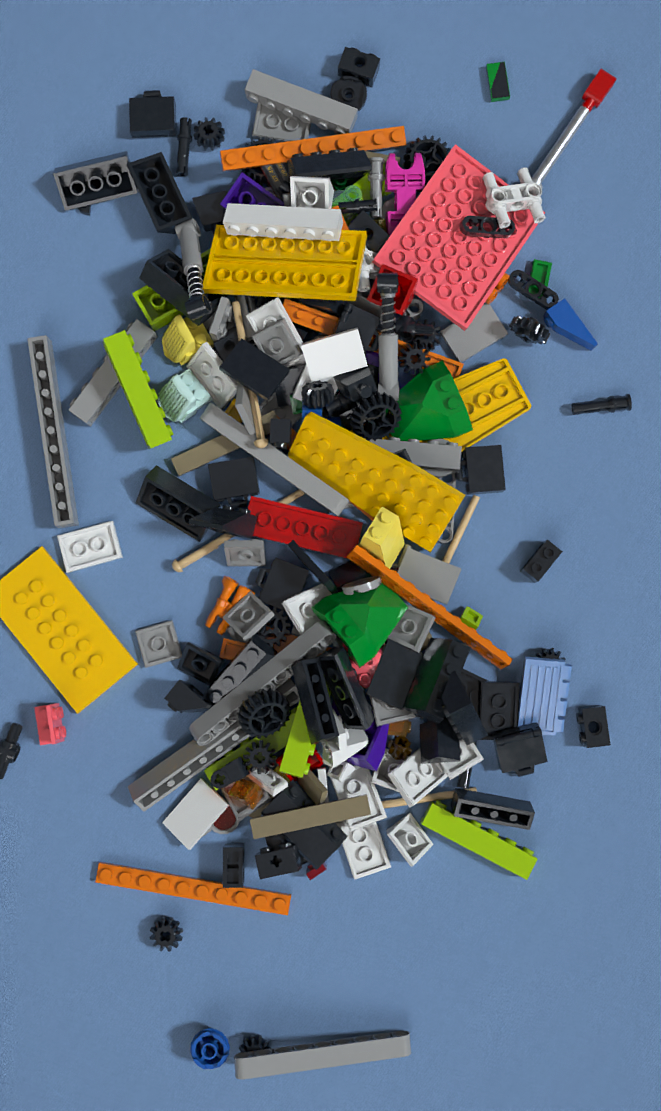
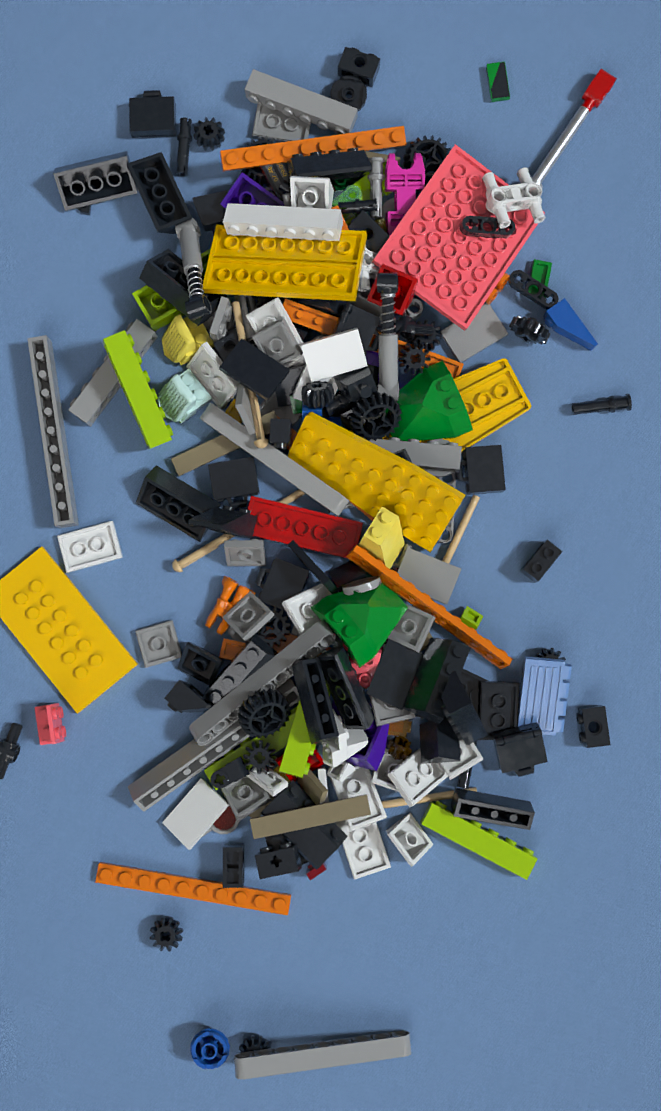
(246, 792): clear orange slope -> none

